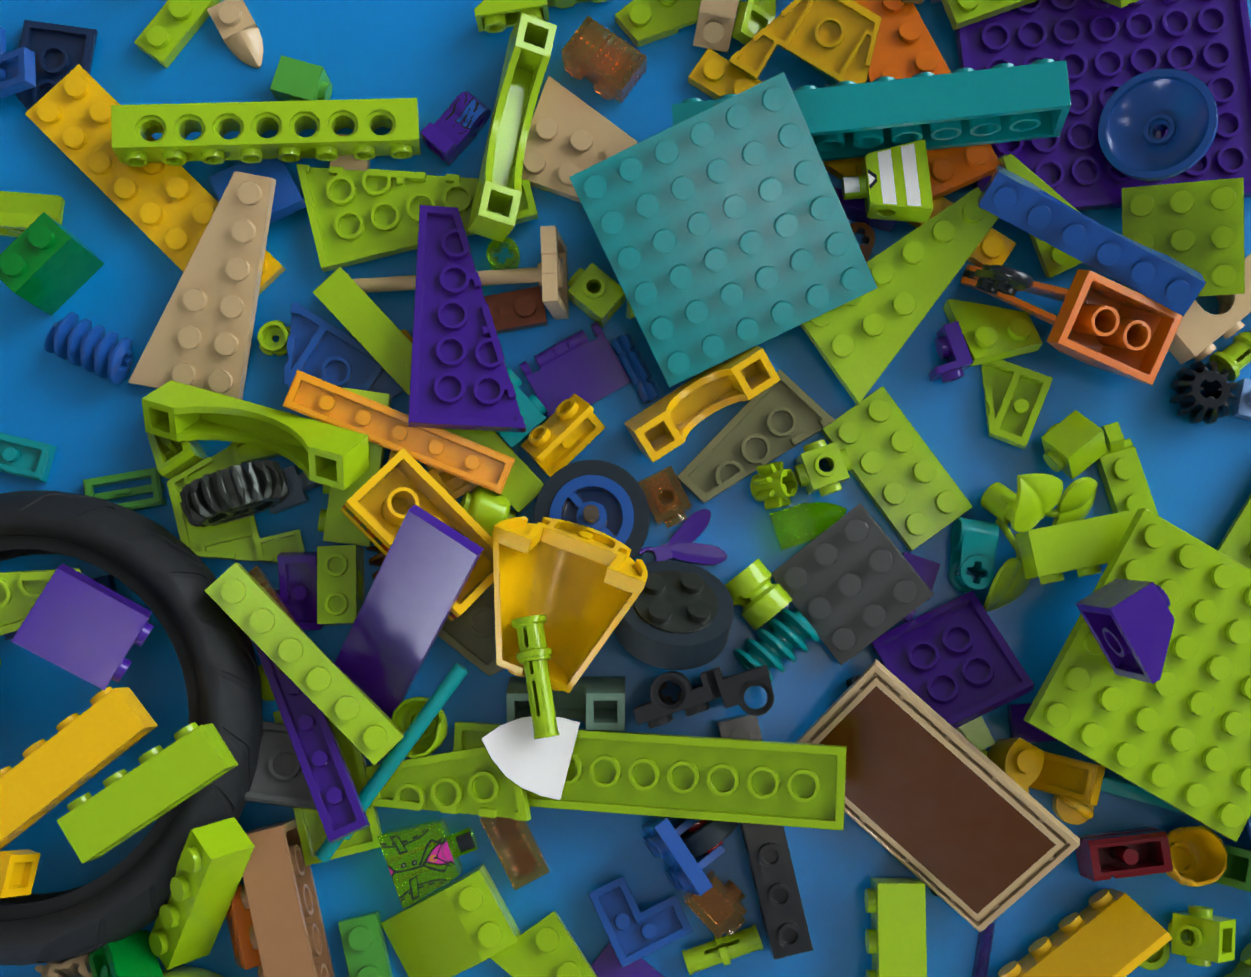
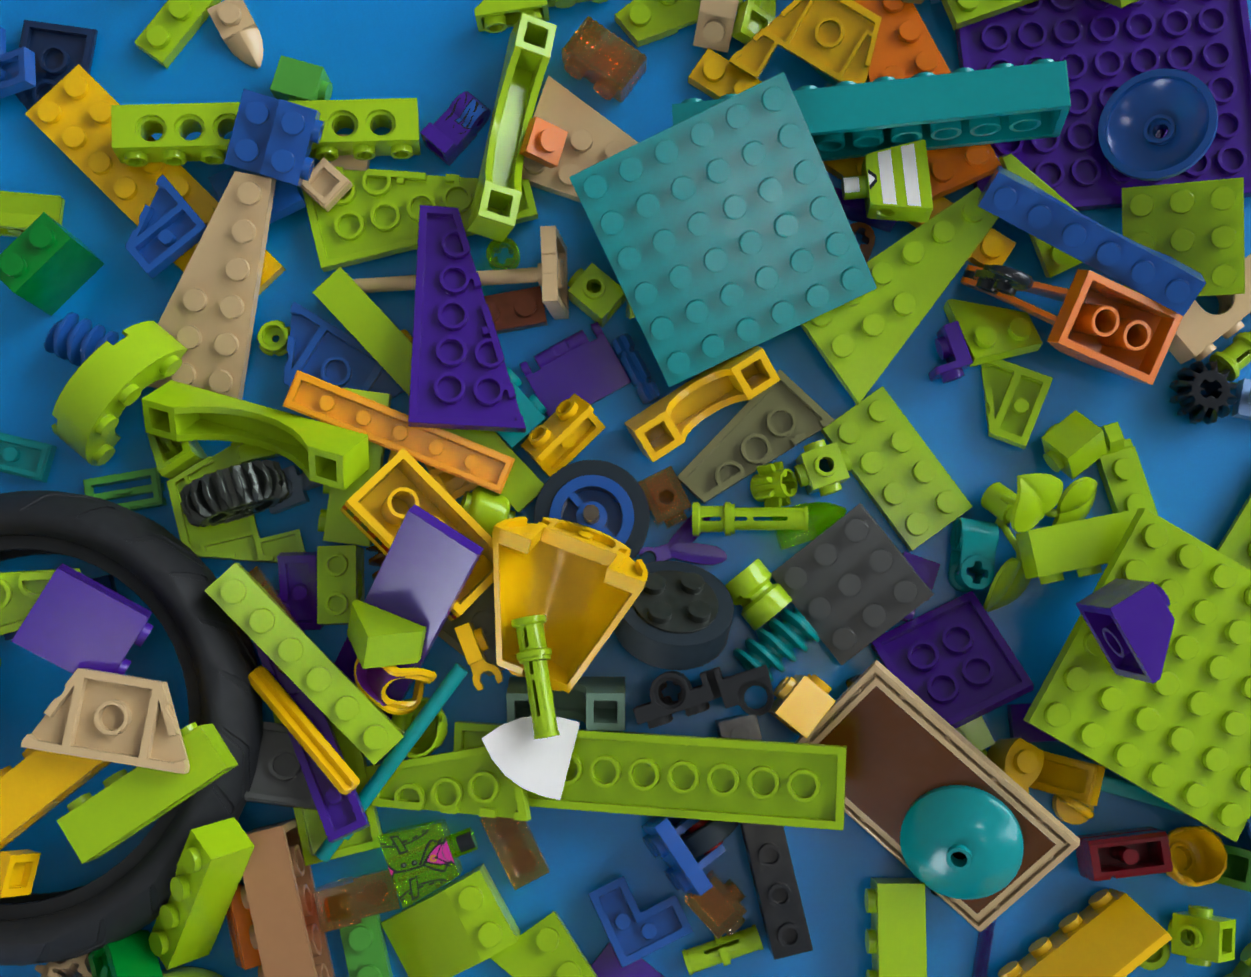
(108, 383): none -> lime brick
(113, 721): none -> tan wing
(164, 230): none -> blue wing
(274, 138): none -> blue plate
(303, 730): none -> yellow axle
(326, 185): none -> tan tile
(353, 898): none -> clear orange brick
(375, 681): none -> yellow piece
(383, 637): none -> lime slope
(473, 645): none -> yellow plate
(543, 142): none -> orange plate
(796, 517): none -> lime pin
(801, 703): none -> yellow brick
(965, 822): none -> teal dish

